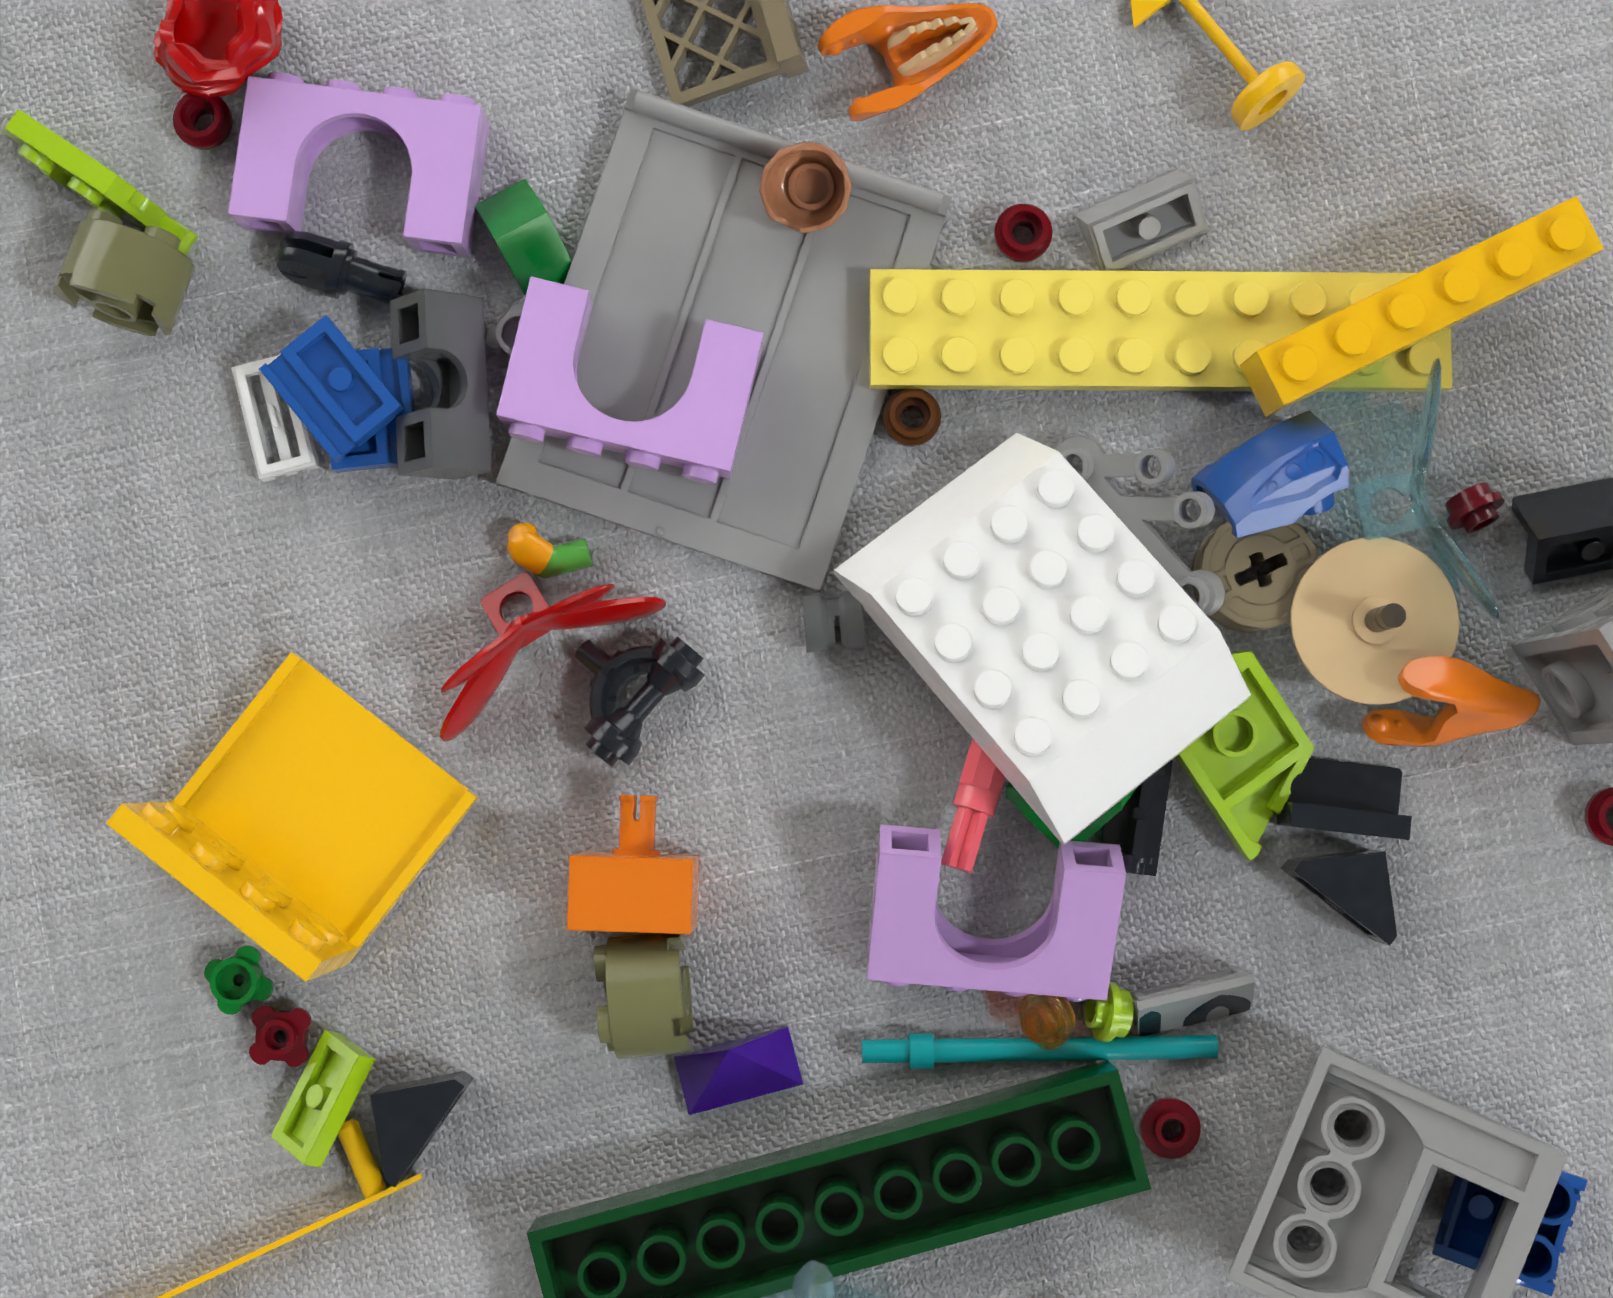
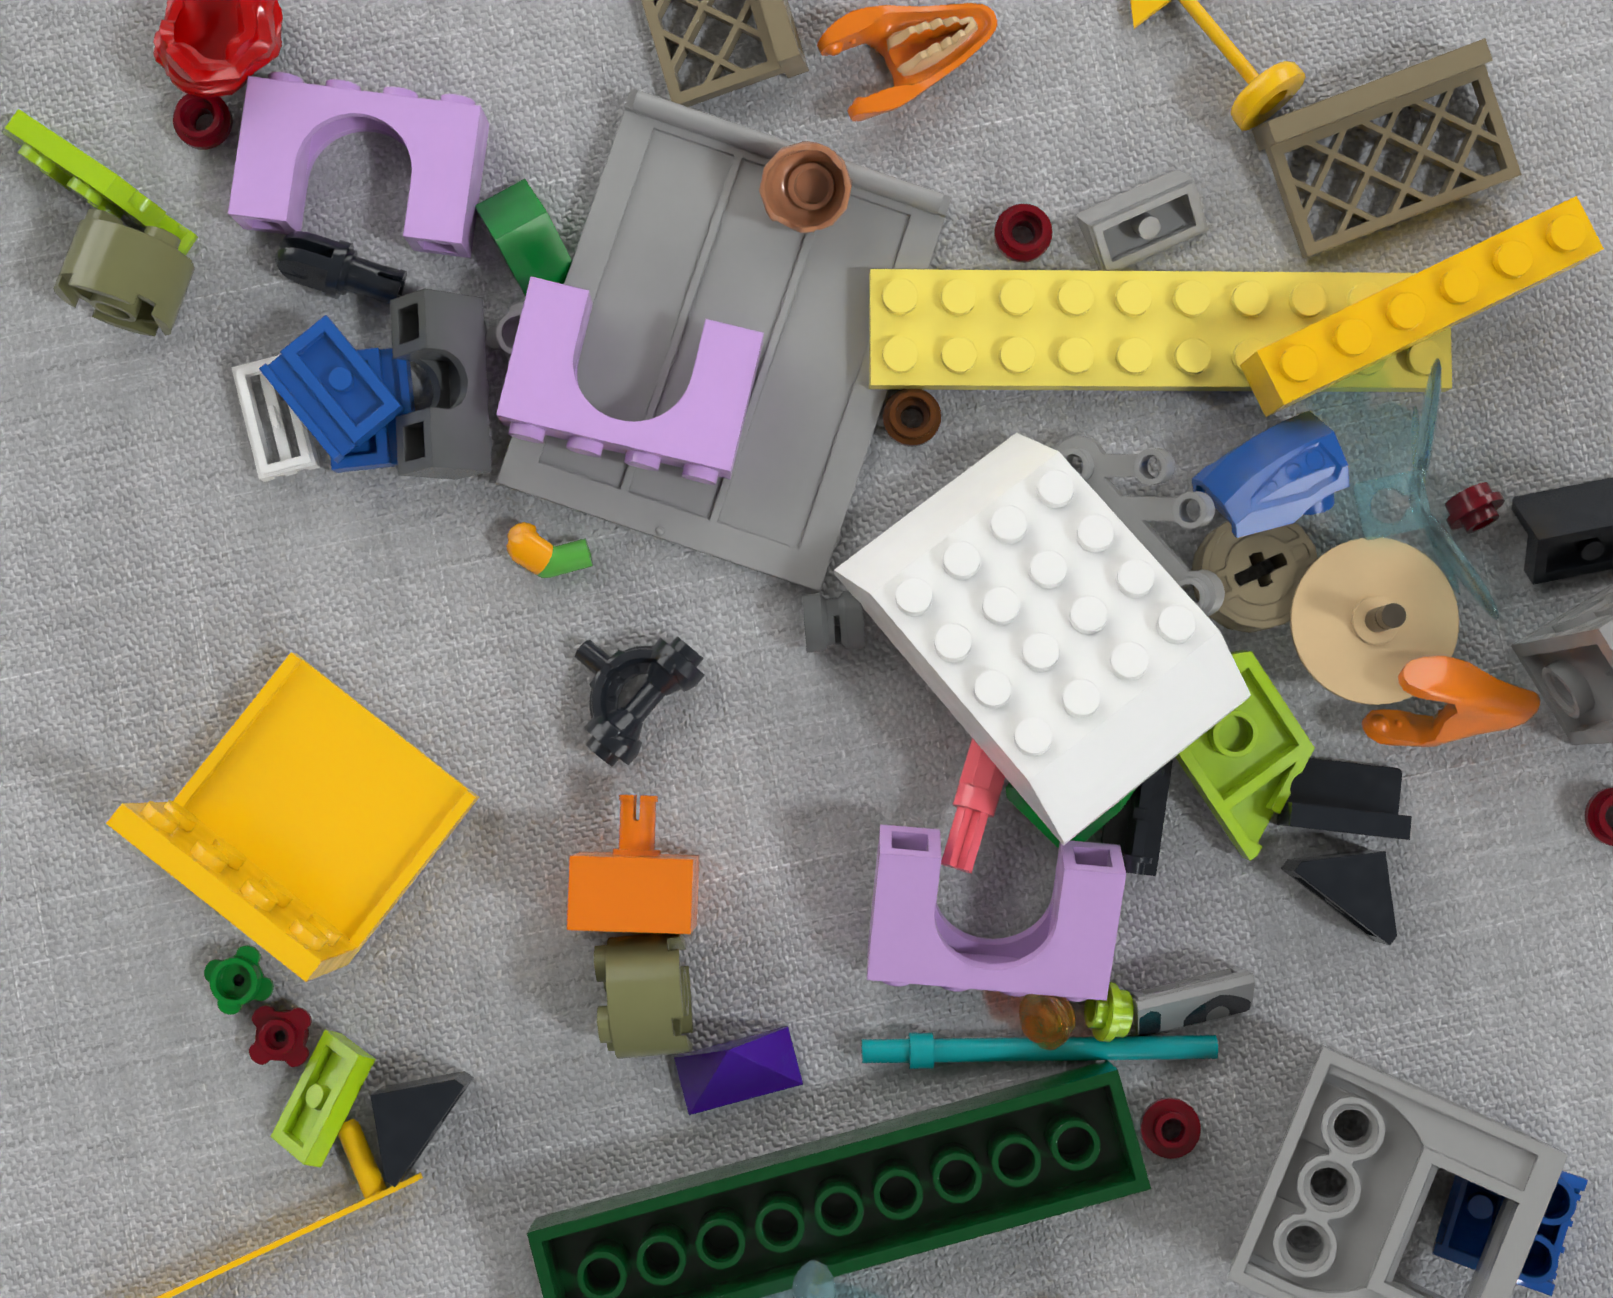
(490, 665): red piece -> none
(1373, 101): none -> dark tan fence

